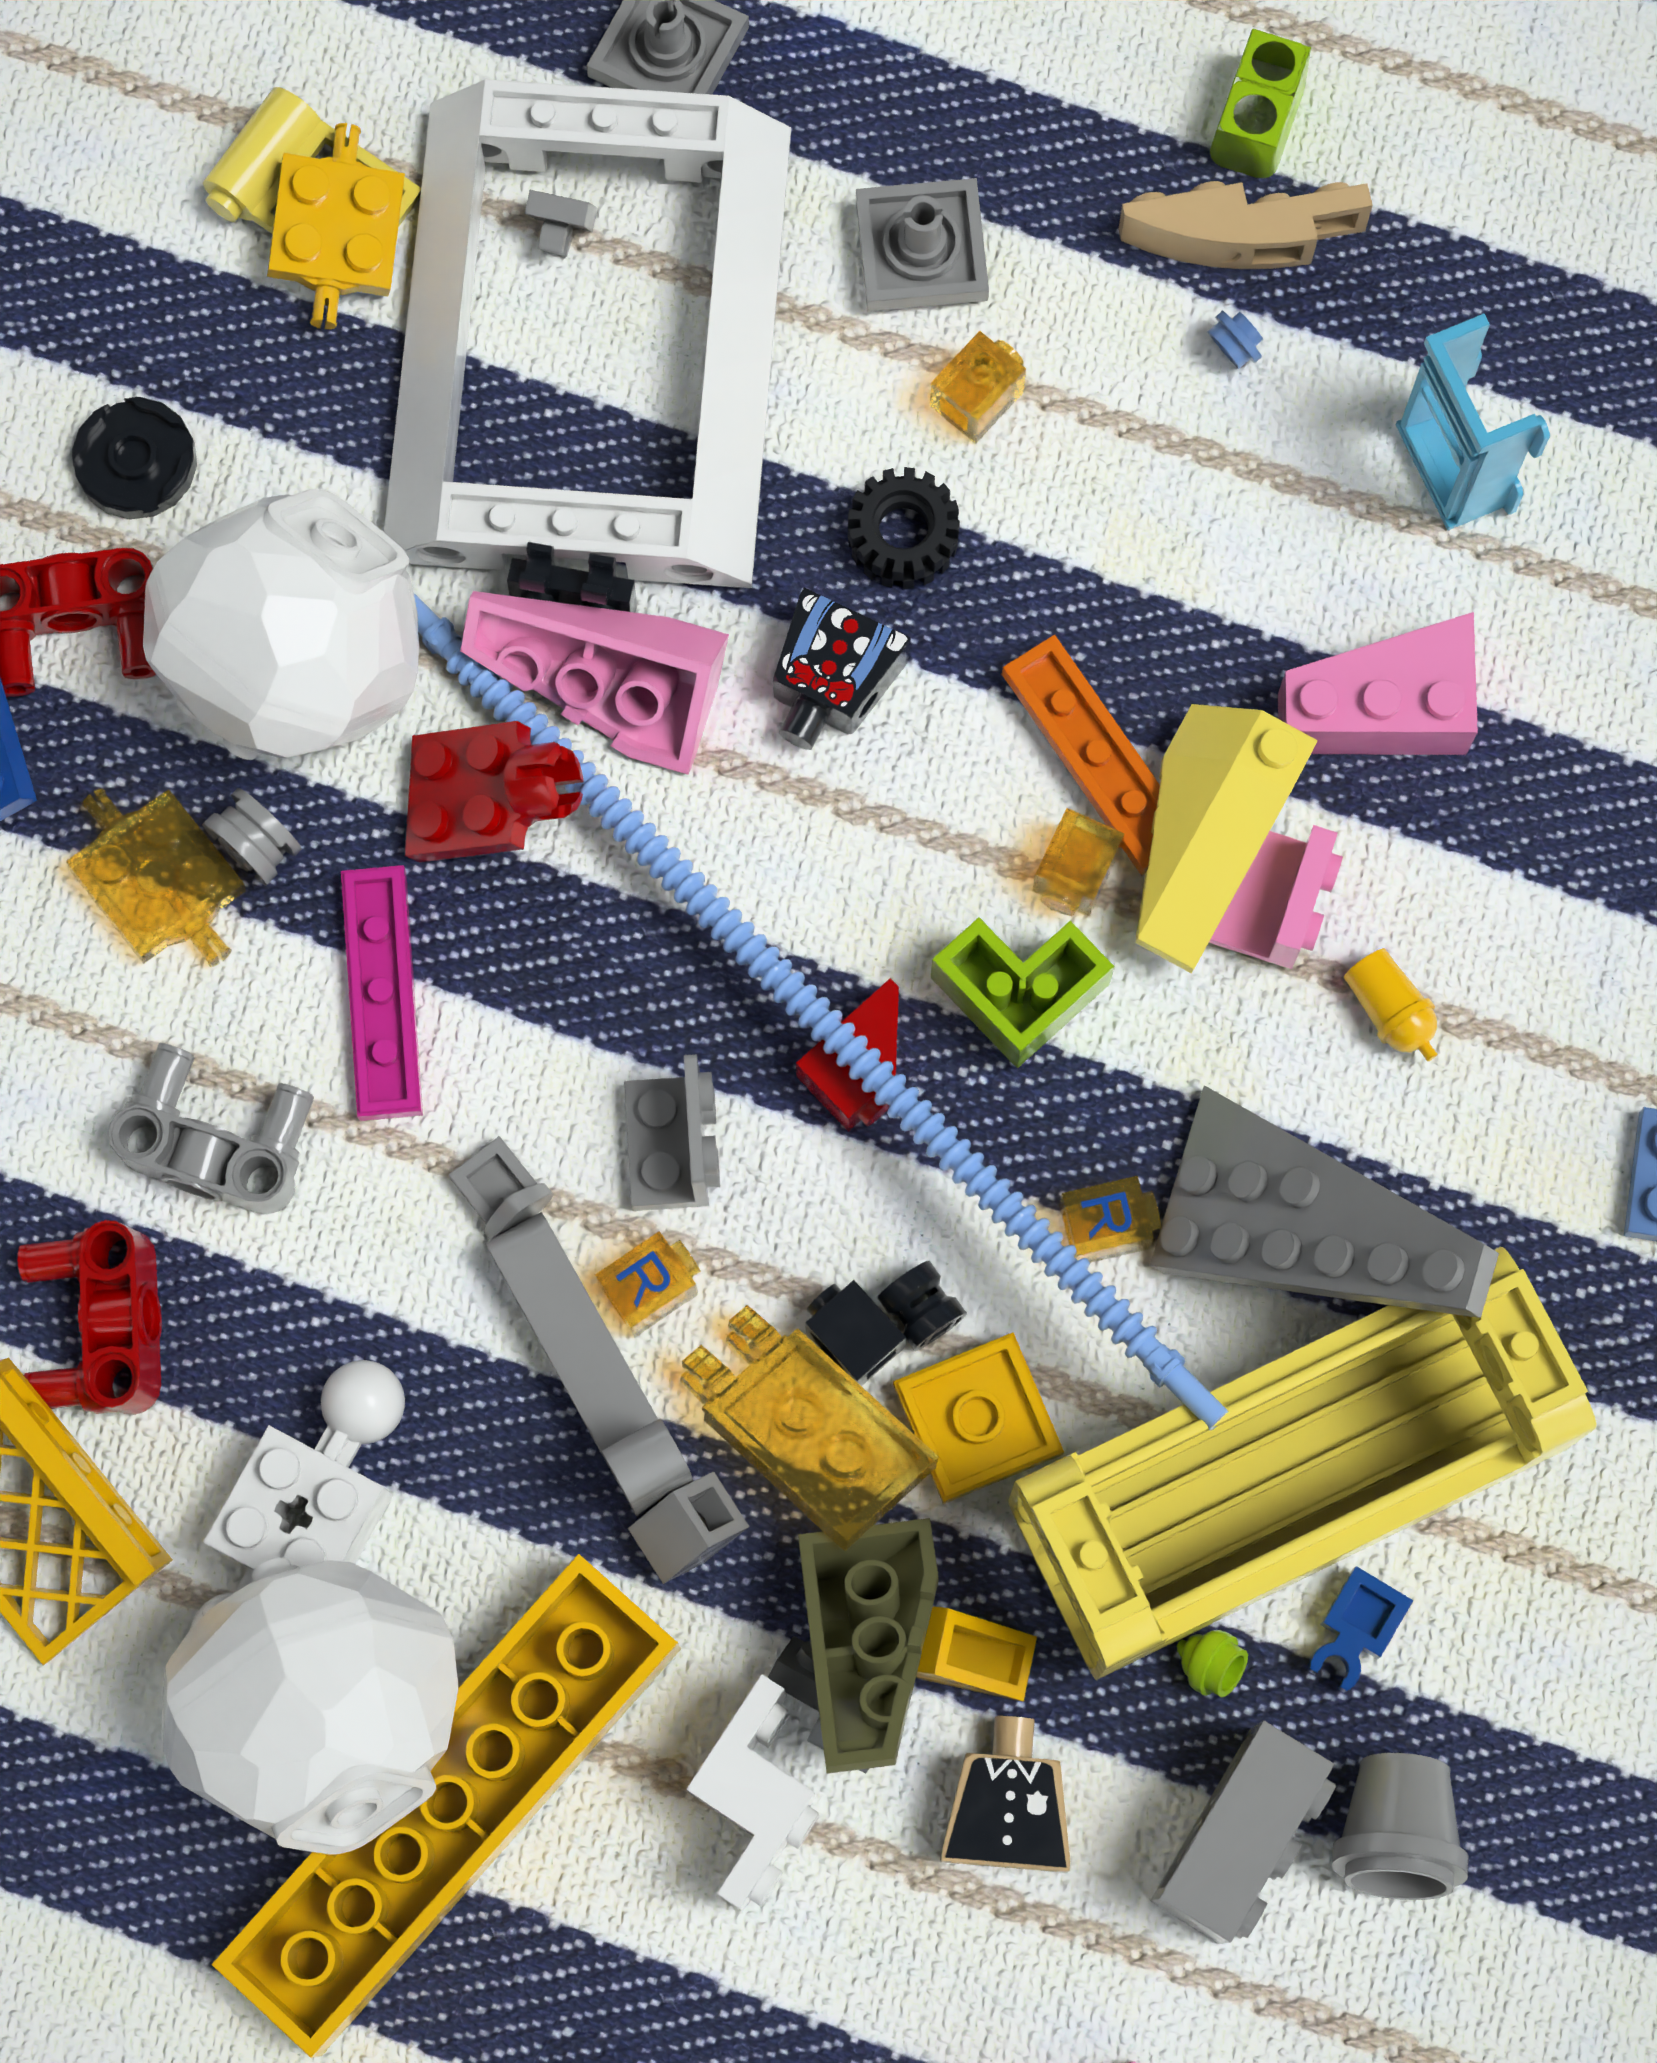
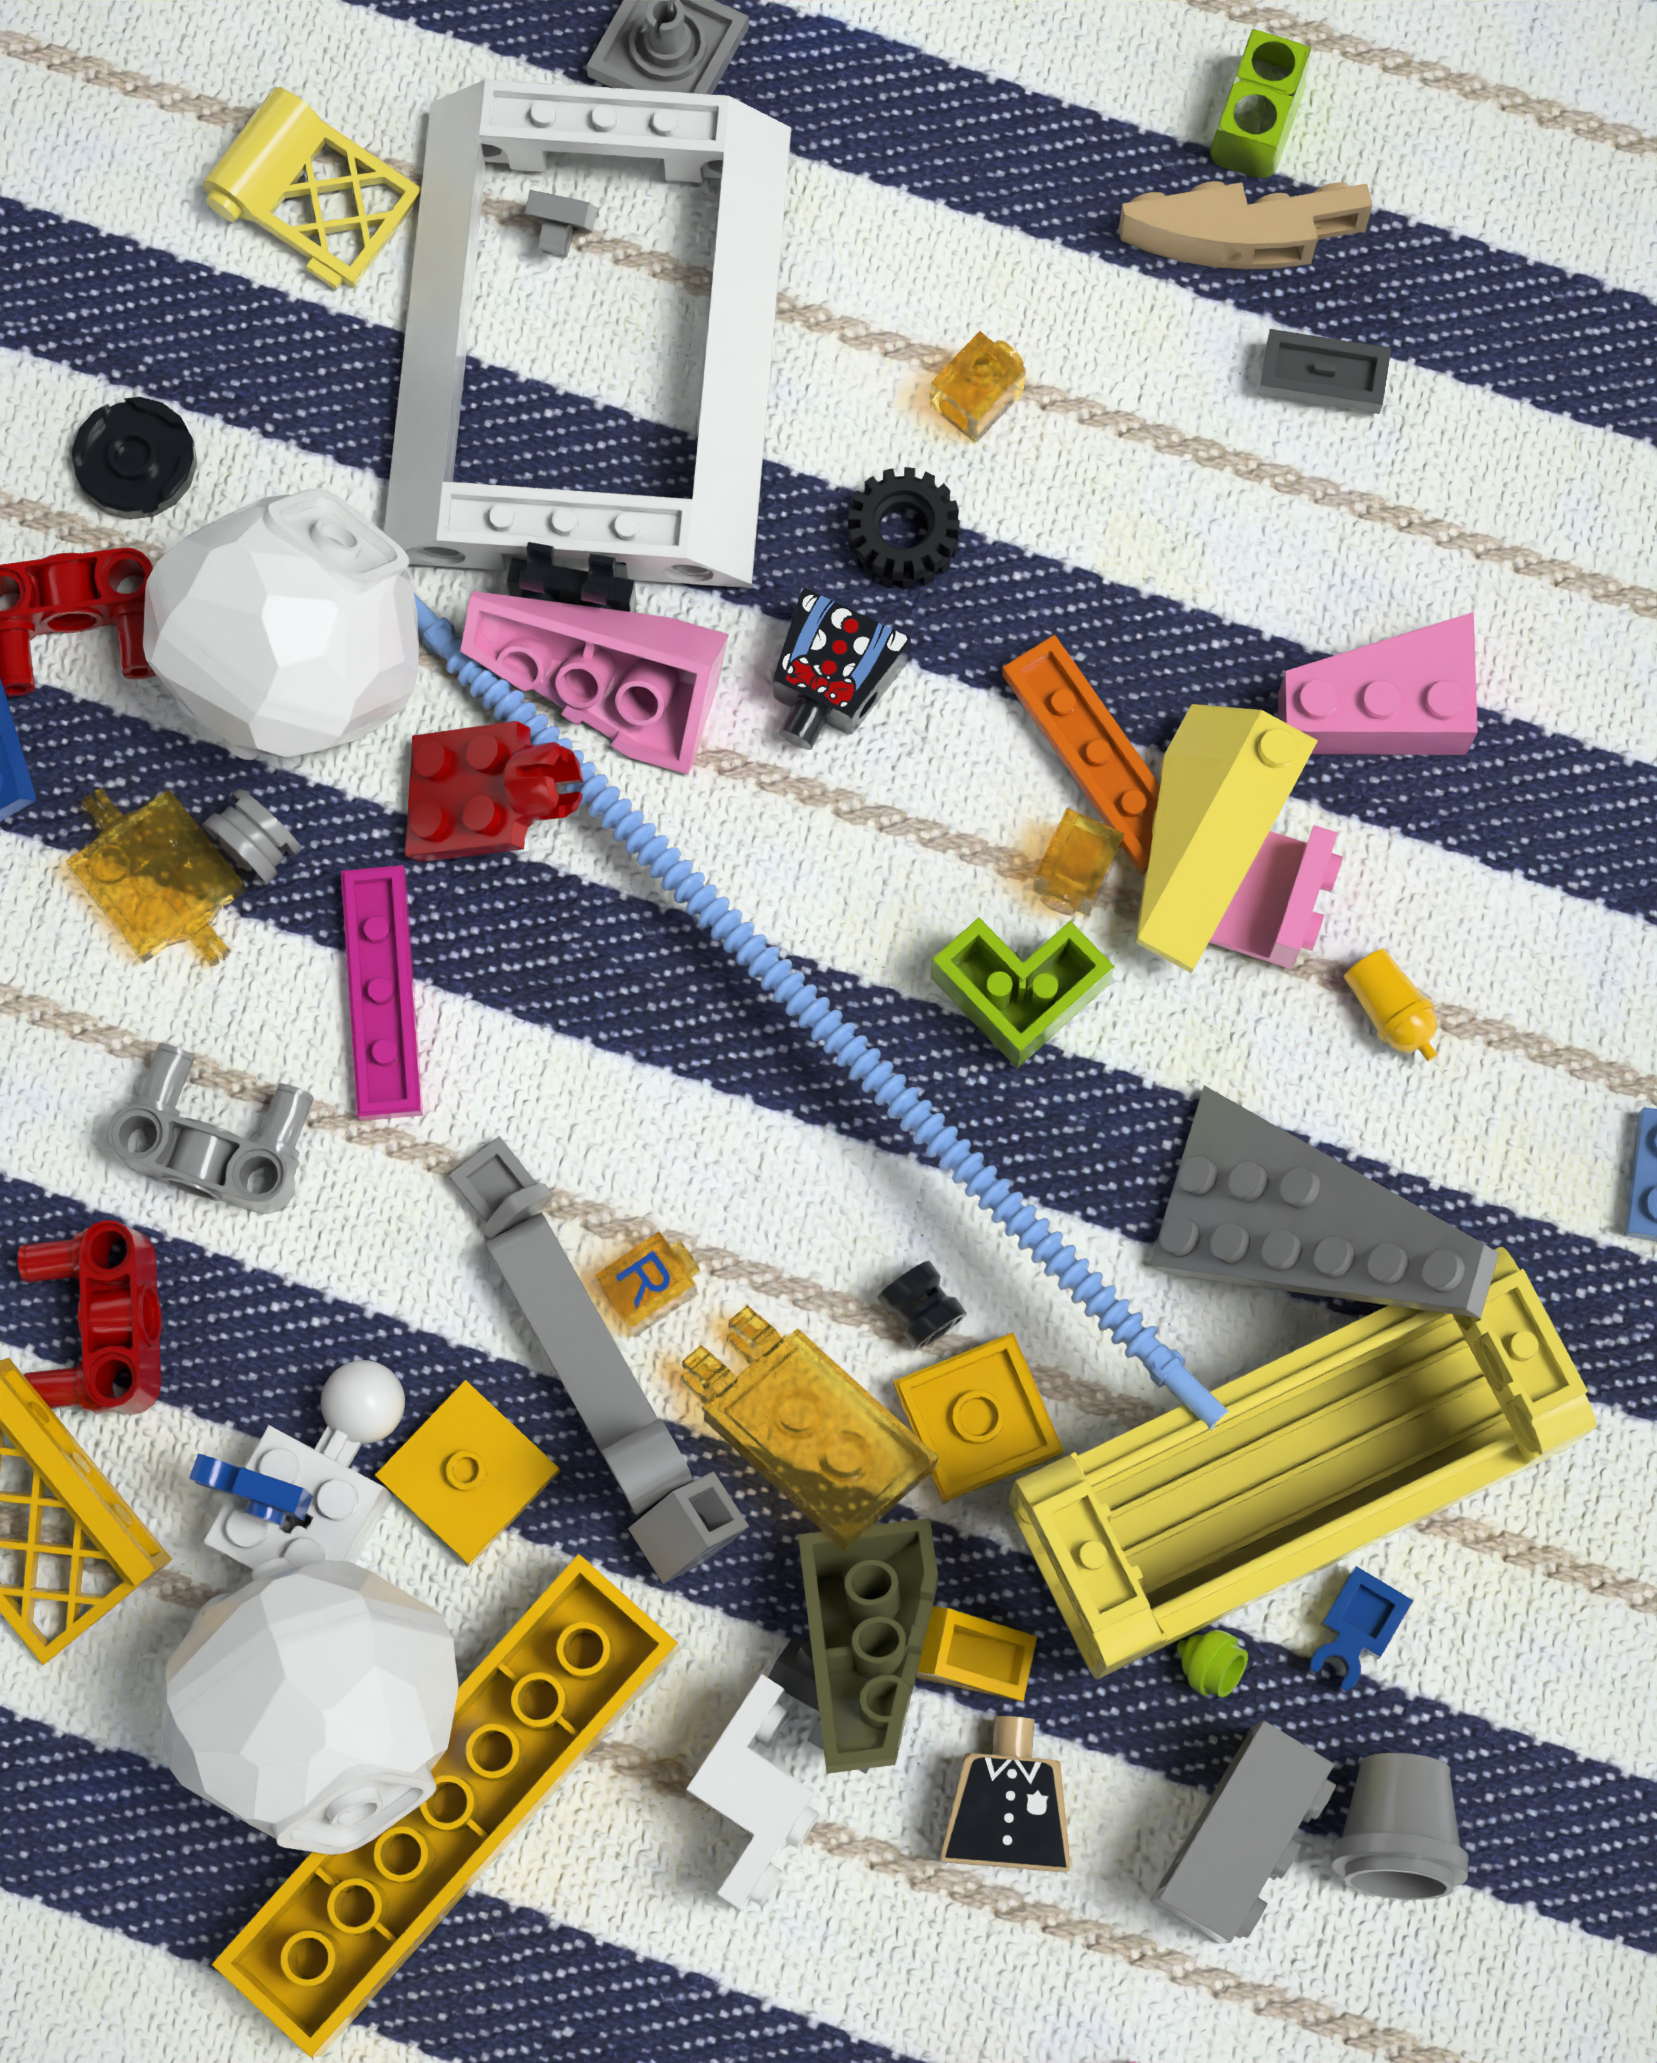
(266, 1496): none -> blue plate
(335, 225): yellow plate -> none
(468, 1473): none -> yellow plate
(667, 1140): light grey bracket -> none
(832, 1084): red slope -> none
(853, 1331): black brick -> none
(922, 244): light grey plate -> none
(1109, 1219): clear yellow brick -> none
(1236, 338): medium blue plate -> none
(1324, 371): none -> dark grey plate
(1454, 454): medium azure piece -> none

